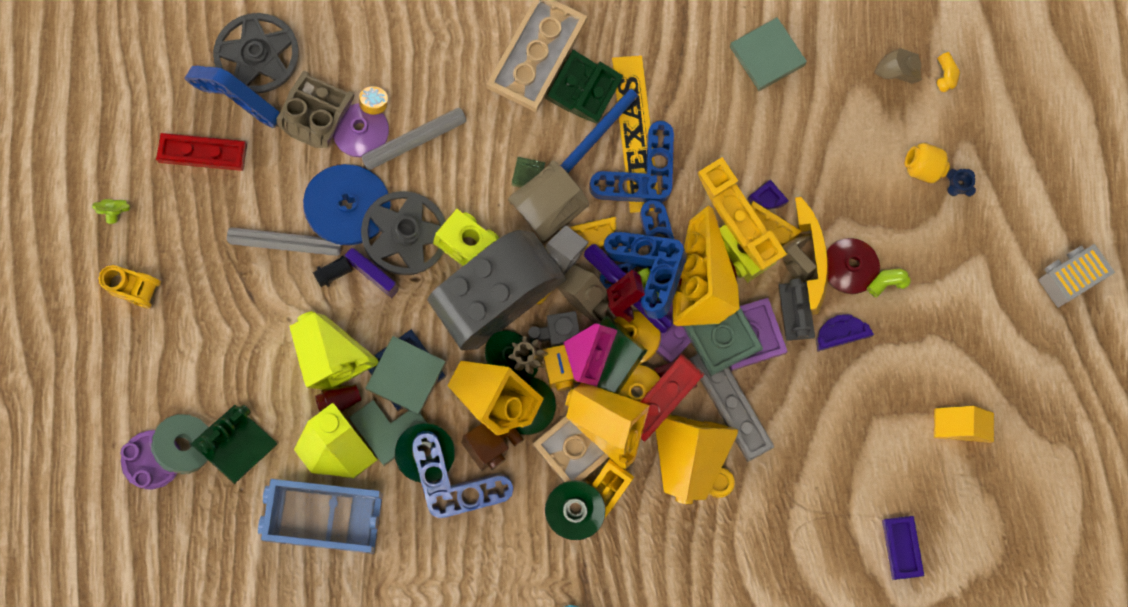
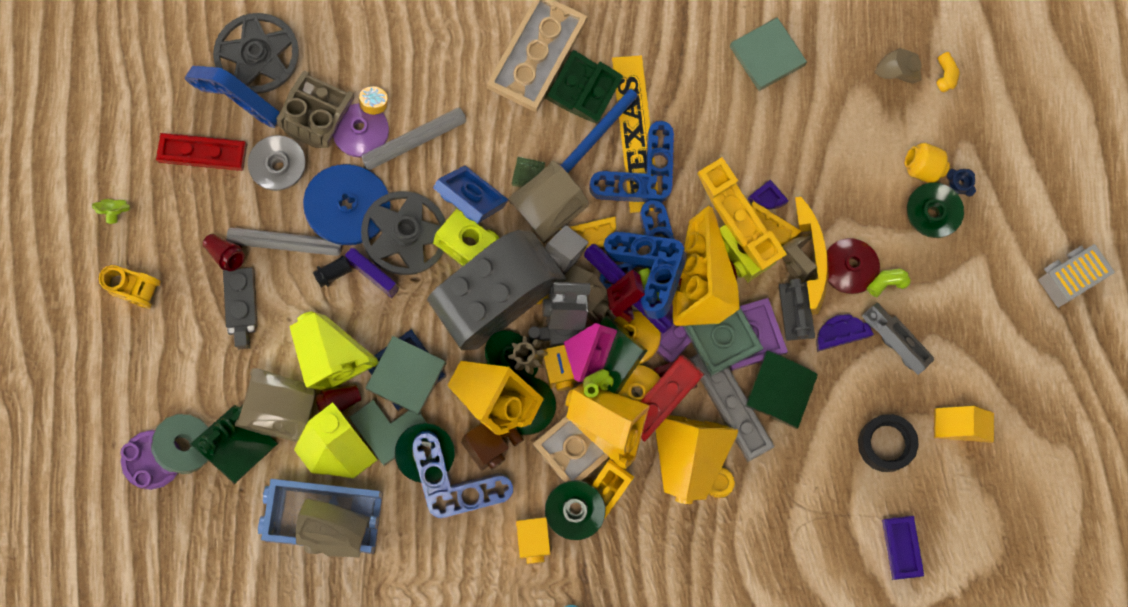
(225, 253): none -> dark red cone
(240, 305): none -> dark grey hinge
(273, 151): none -> light grey dish
(276, 405): none -> dark tan slope
(330, 529): none -> dark tan slope
(470, 194): none -> blue plate
(533, 540): none -> yellow brick
(567, 305): none -> dark grey brick
(598, 379): none -> lime arm
(781, 389): none -> dark green slope
(899, 338): none -> dark grey hinge
(908, 433): none -> black tyre
(940, 199): none -> dark green dish

